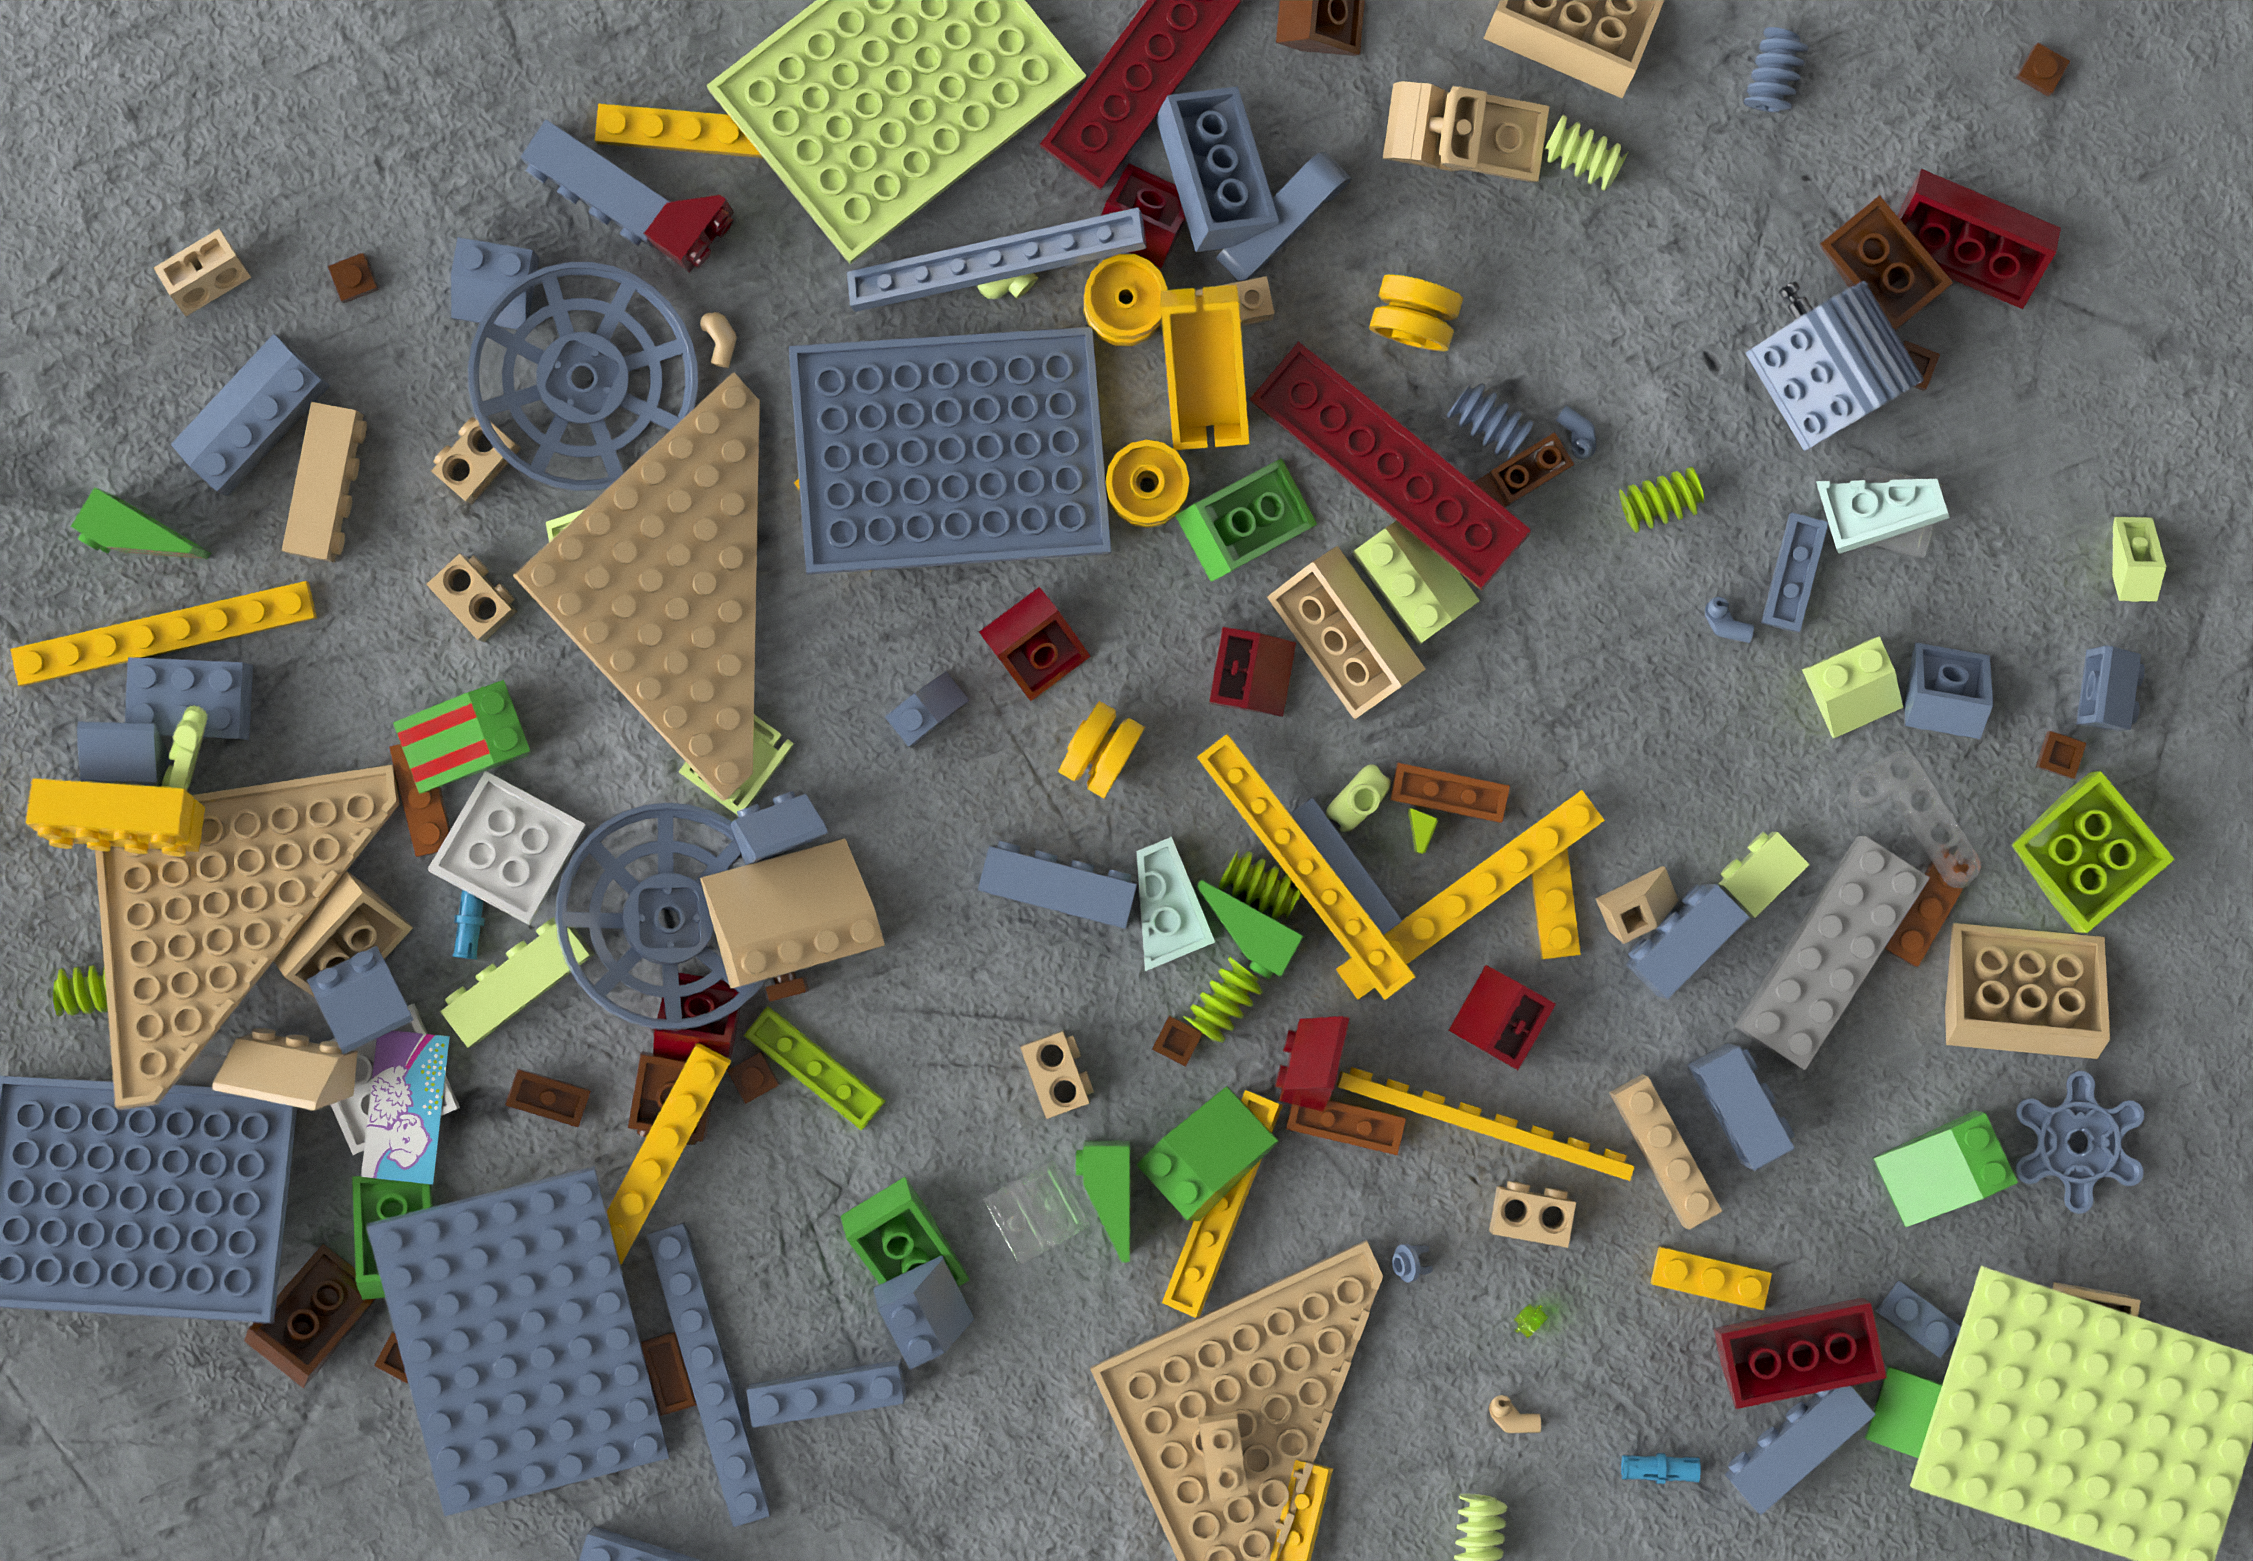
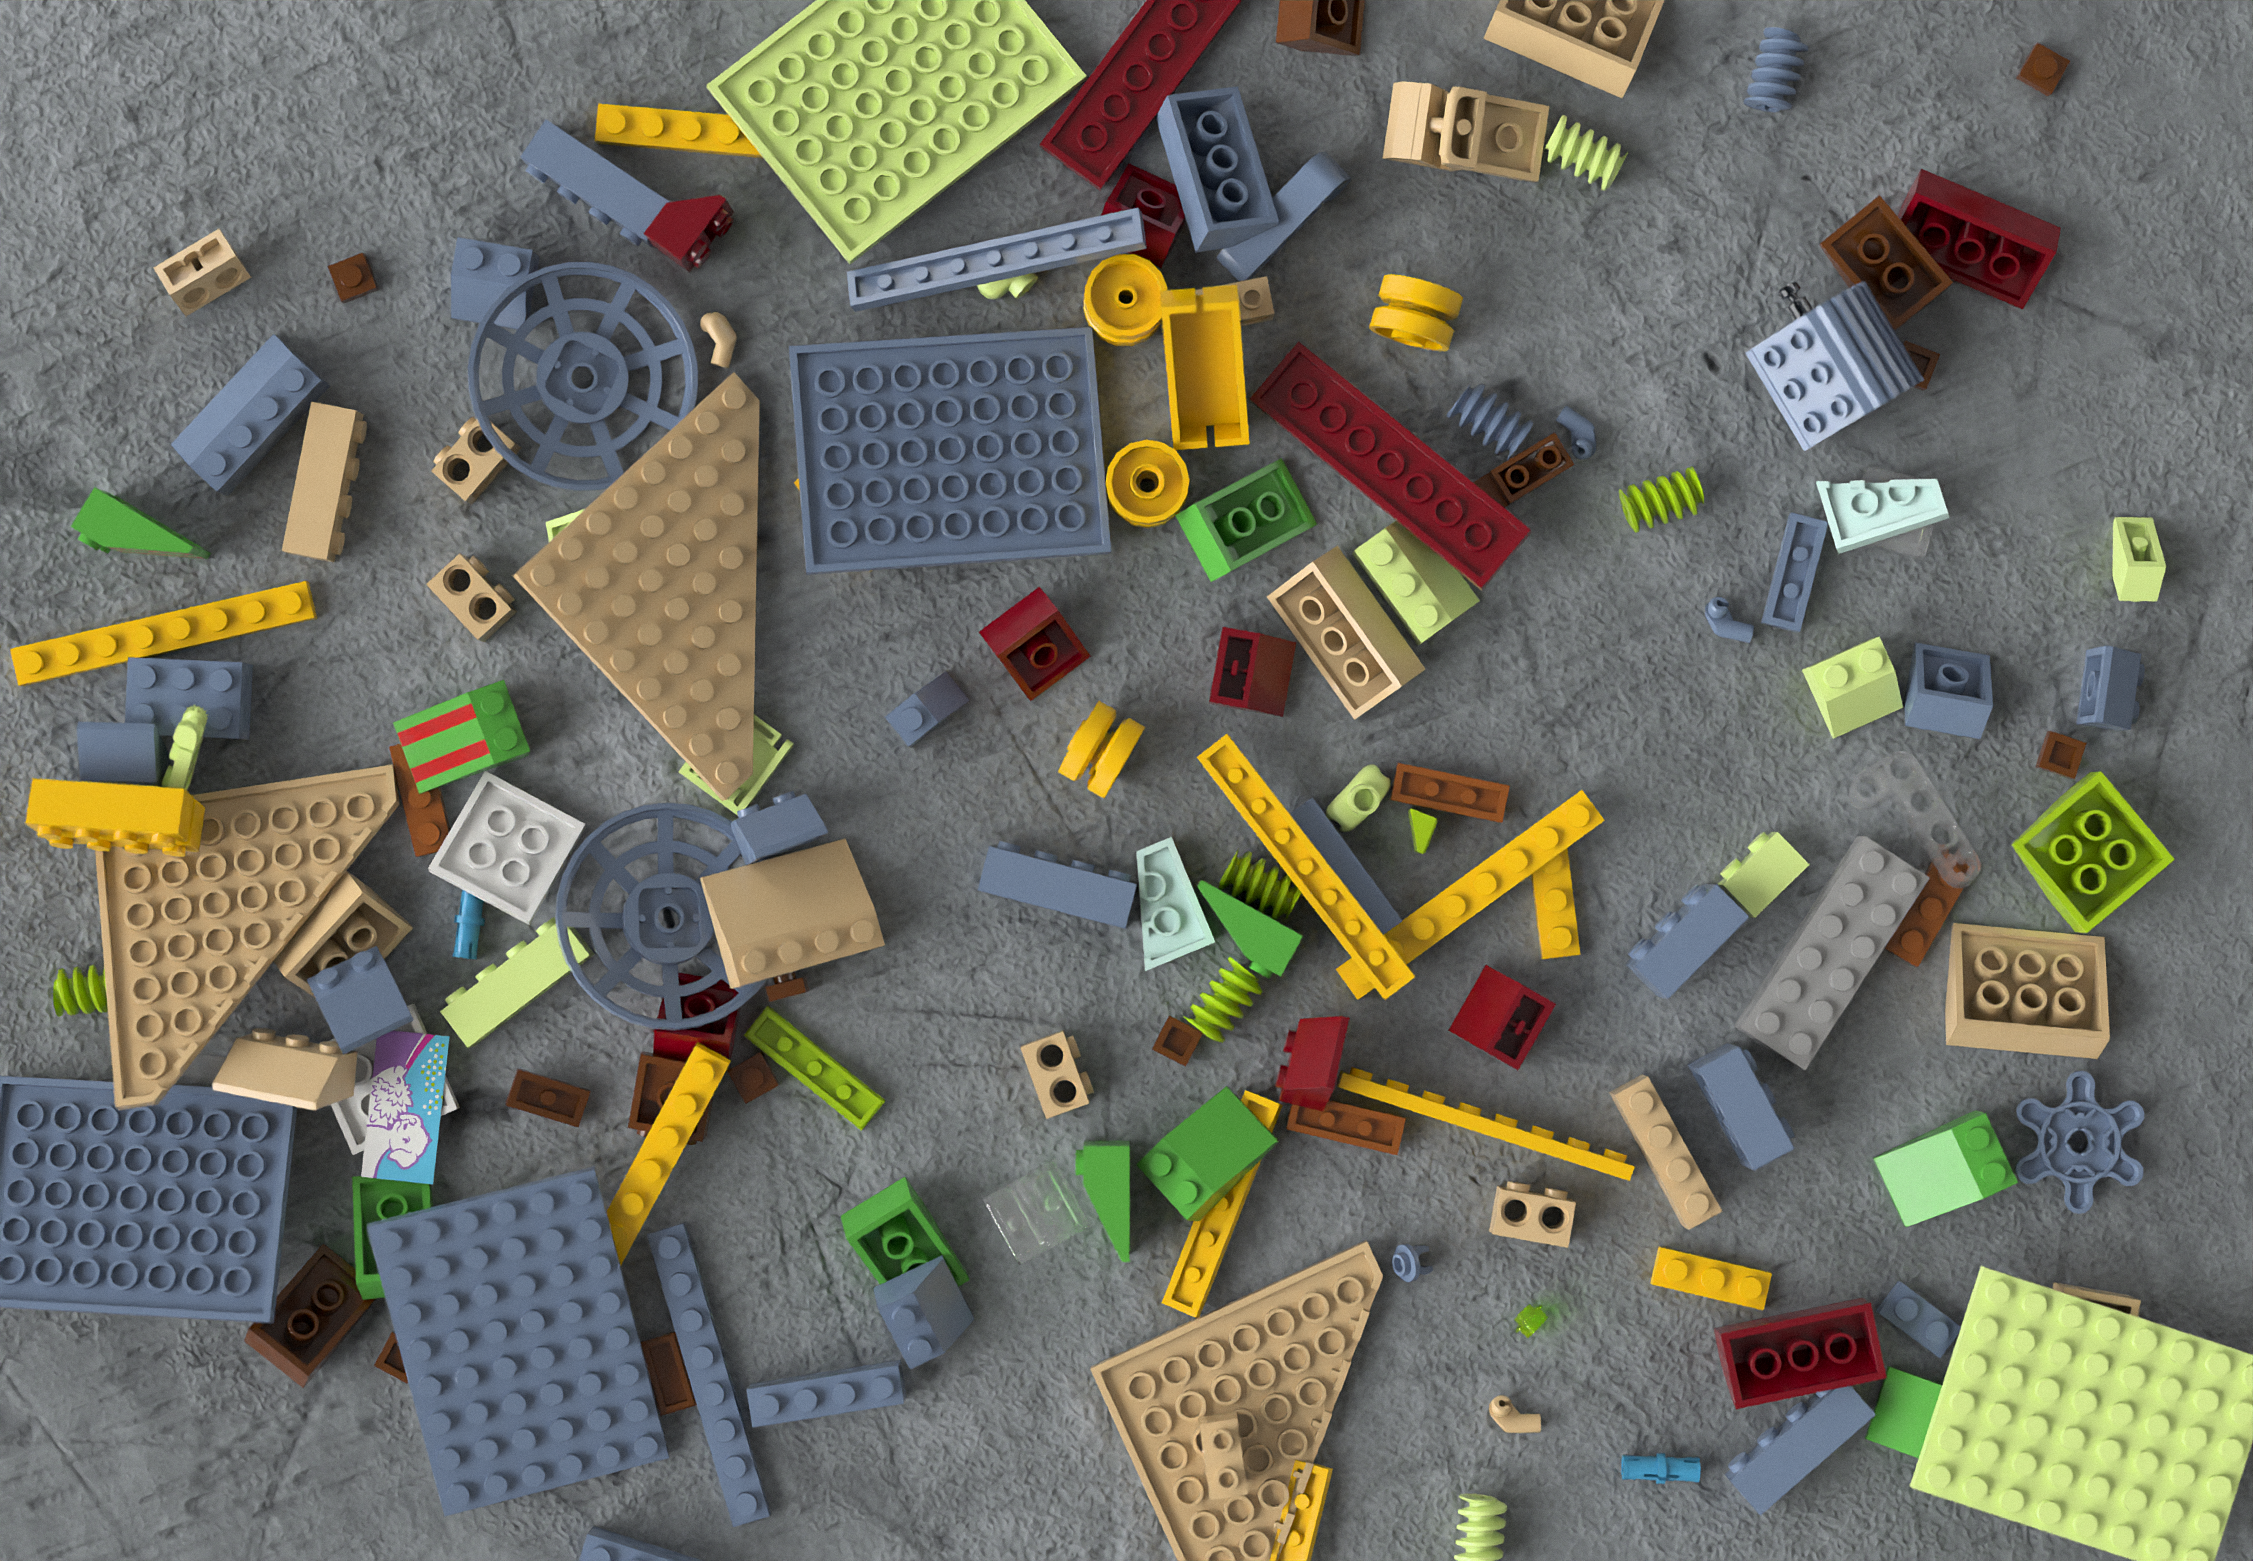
(1638, 905): tan slope -> none

